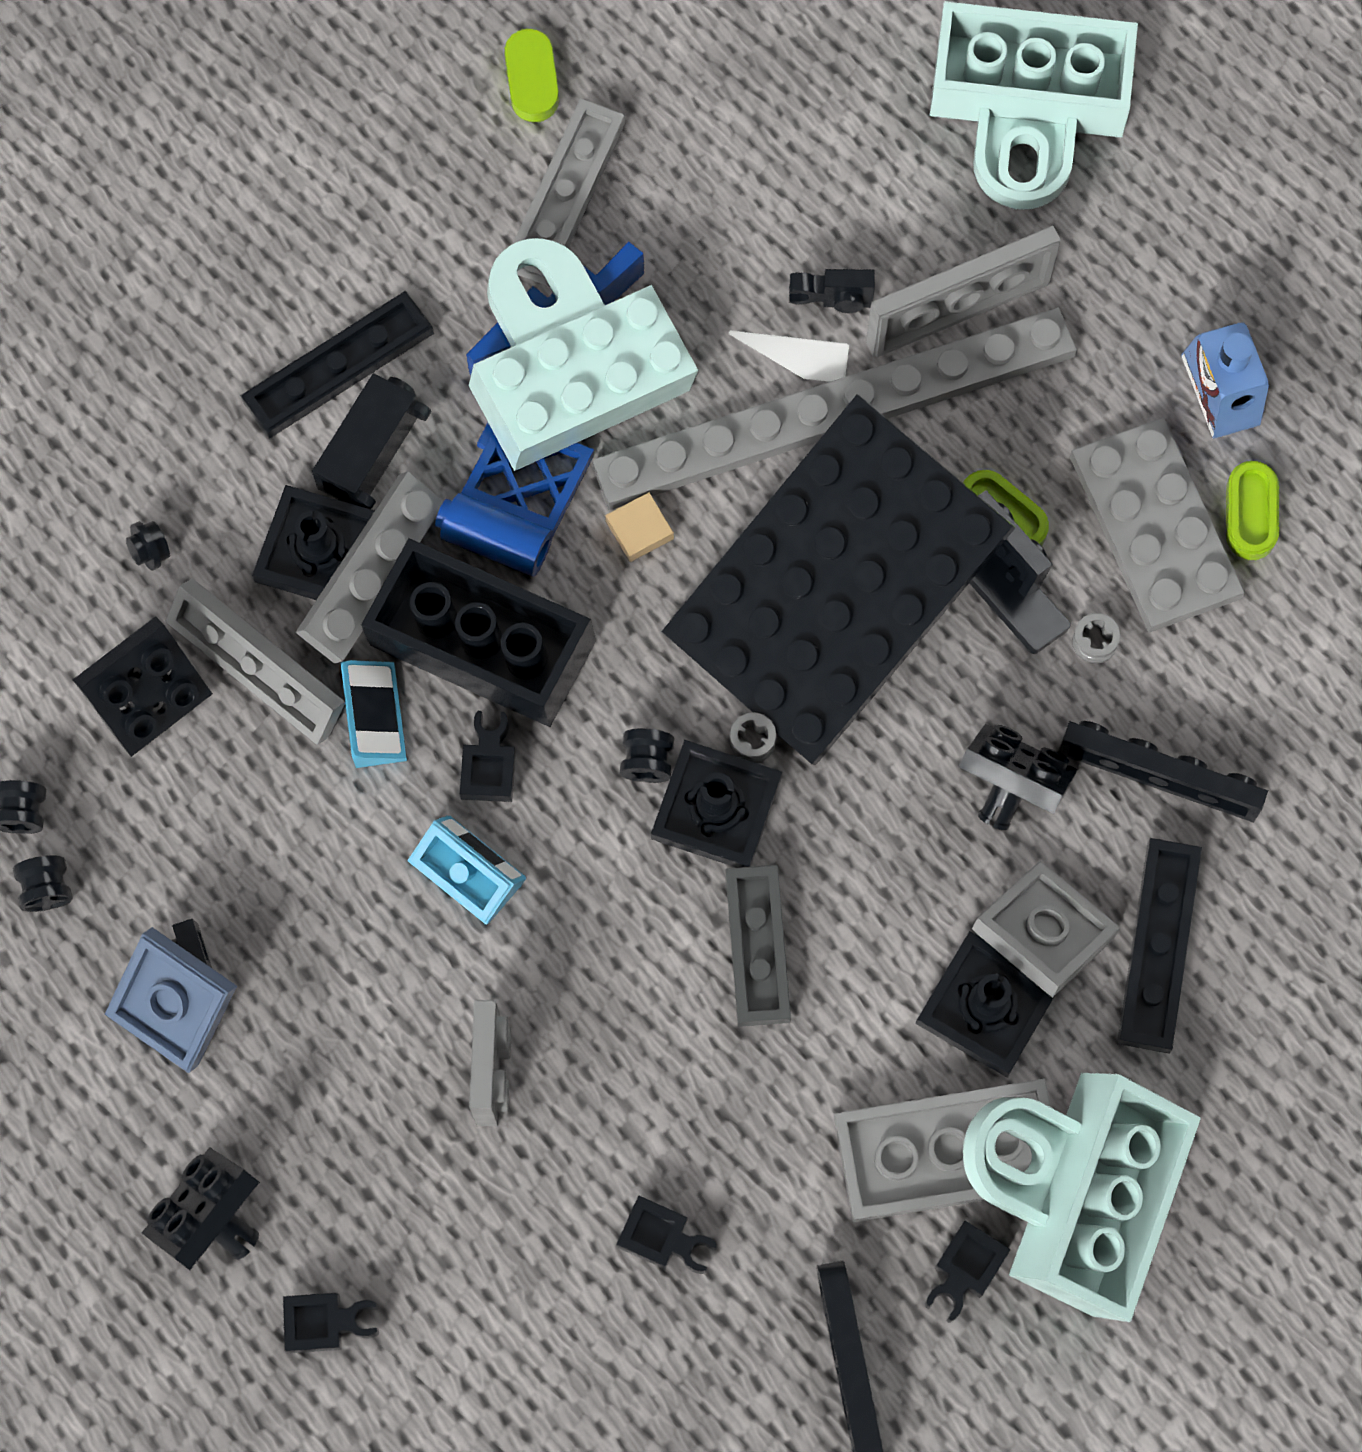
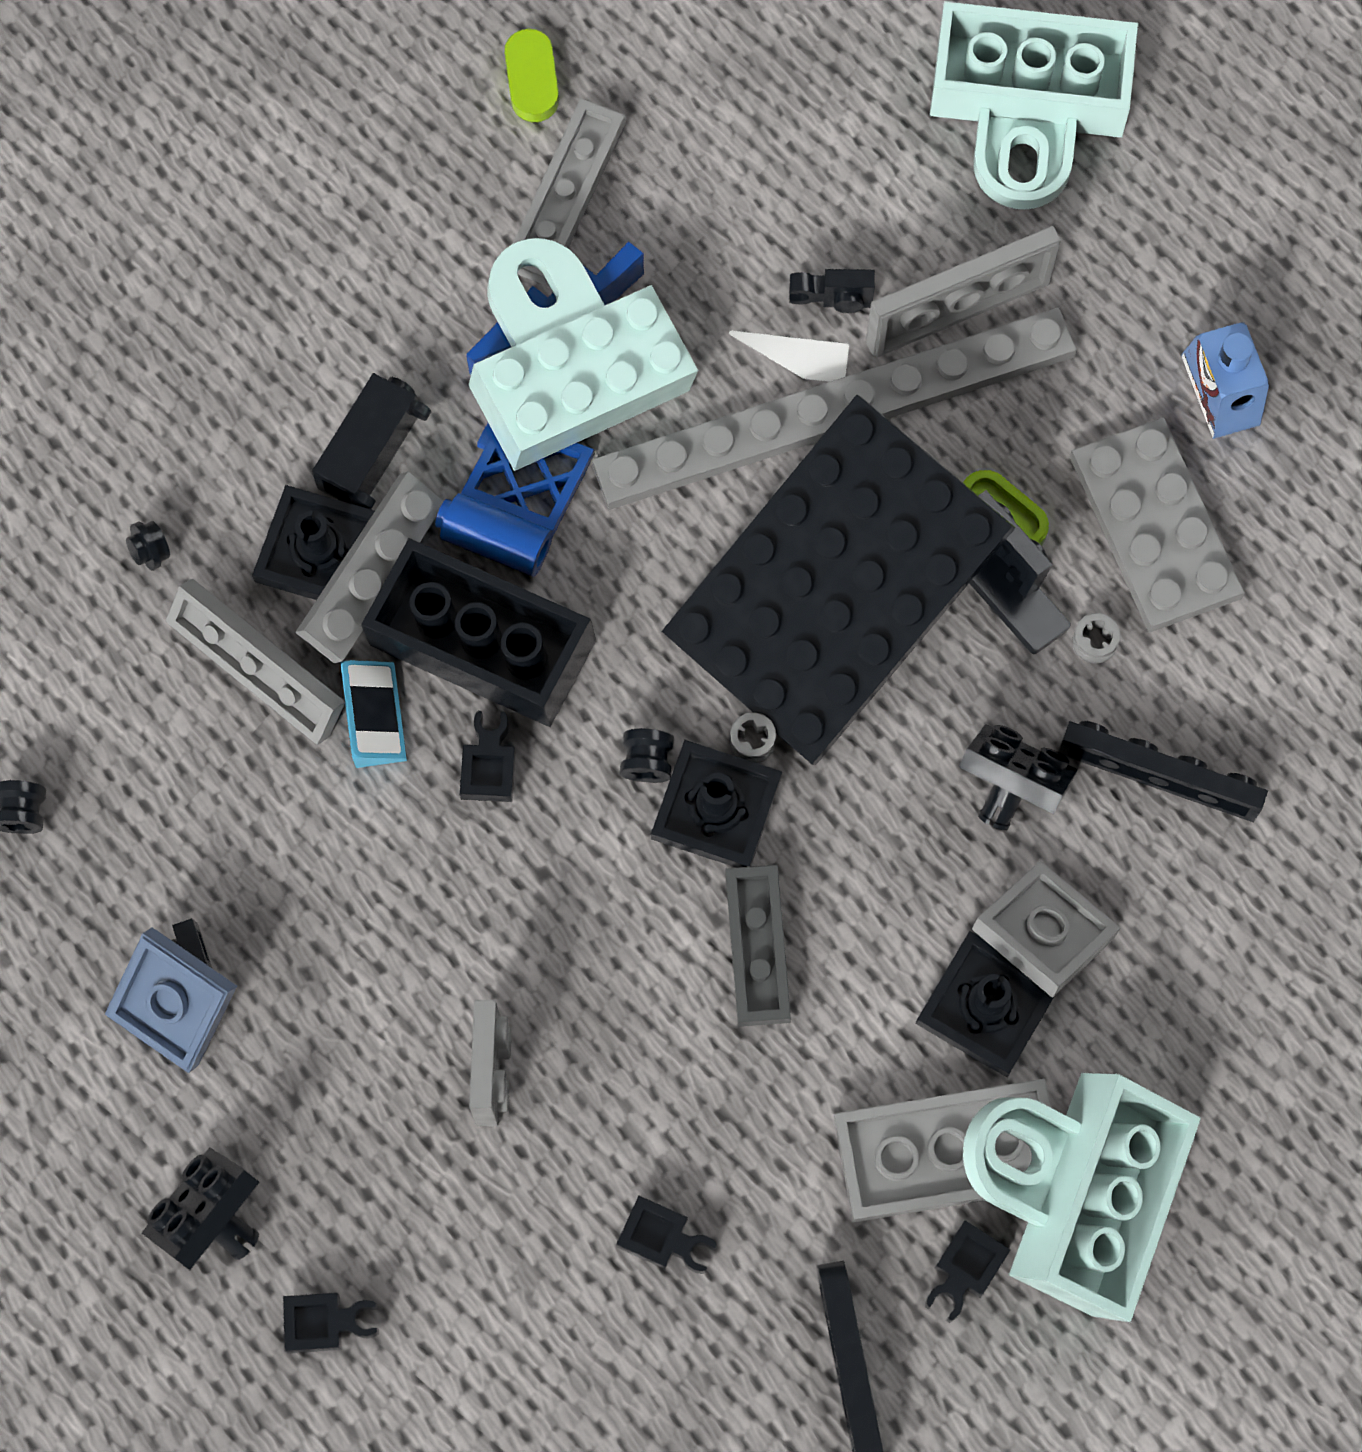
(42, 883): black wheel -> none
(138, 675): black plate -> none
(337, 364): black tile -> none
(466, 868): medium azure slope -> none
(639, 527): tan tile -> none
(1159, 946): black plate -> none
(1252, 510): lime tile -> none

